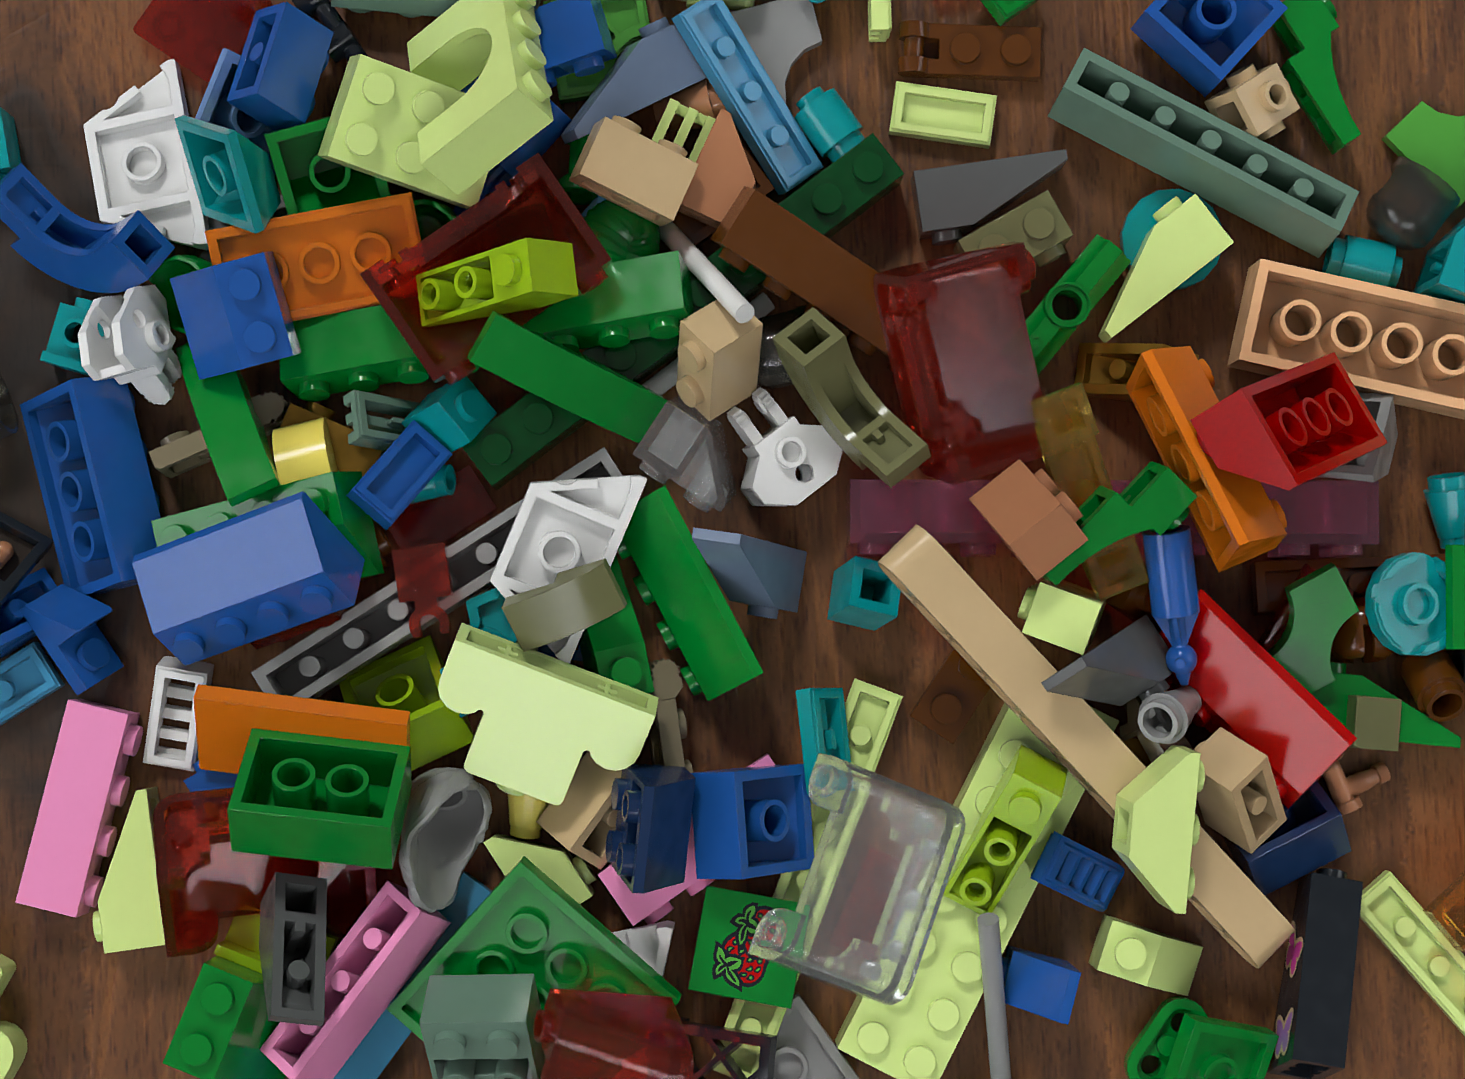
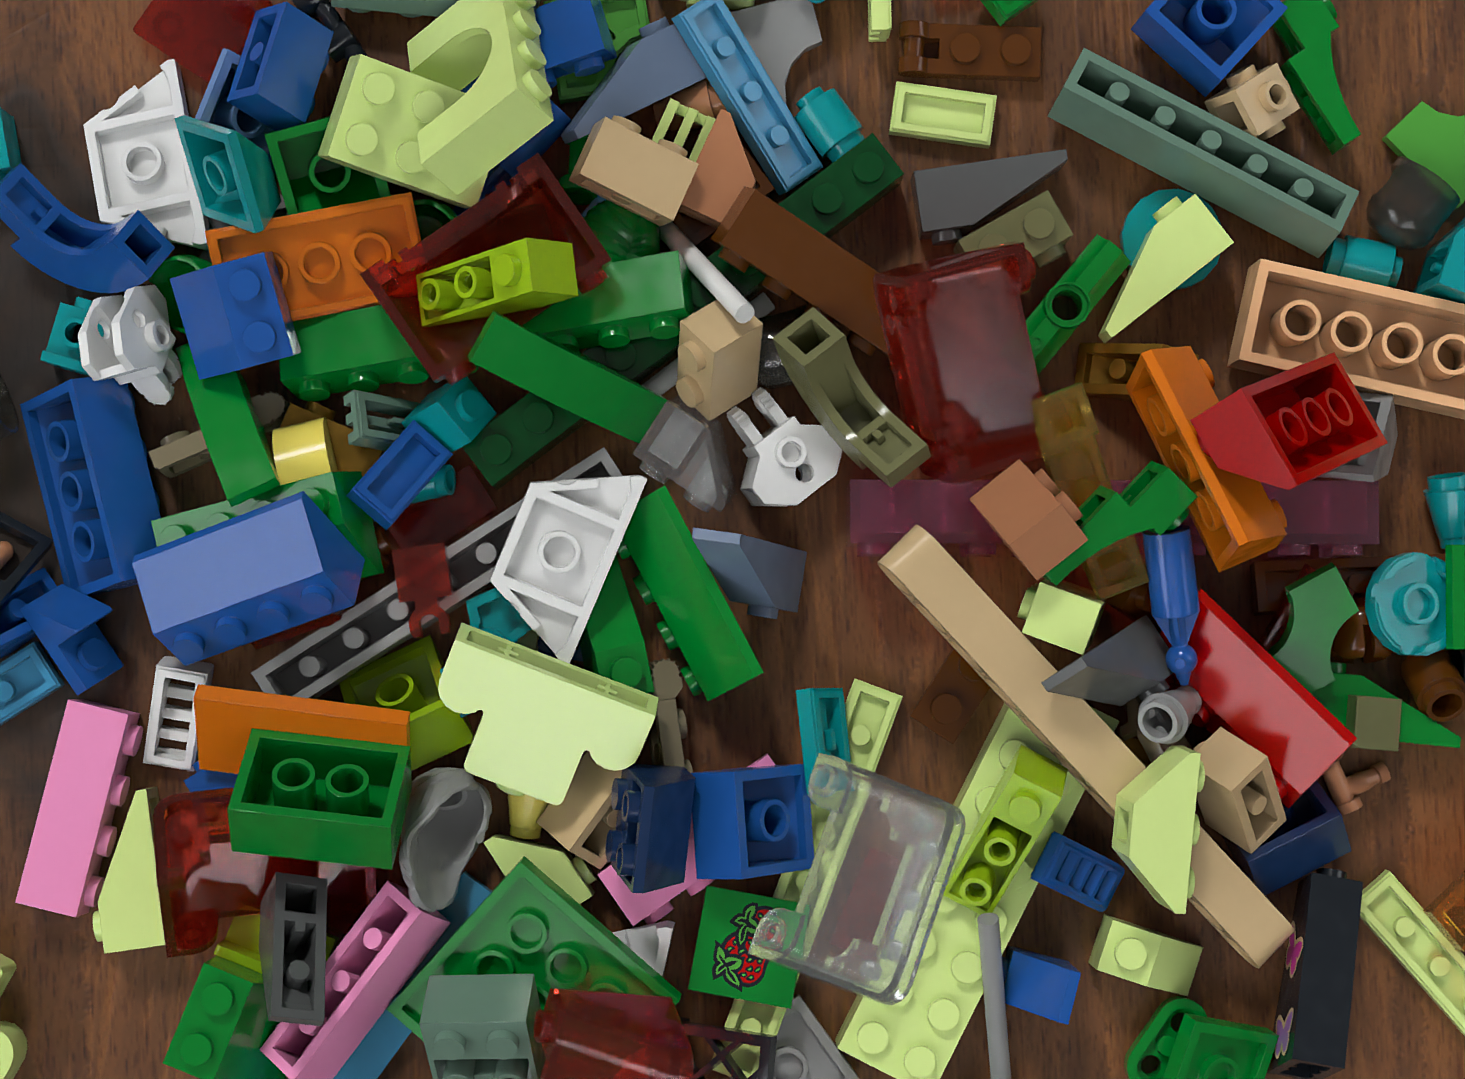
(564, 607): olive slope -> none
(863, 595): teal brick -> none

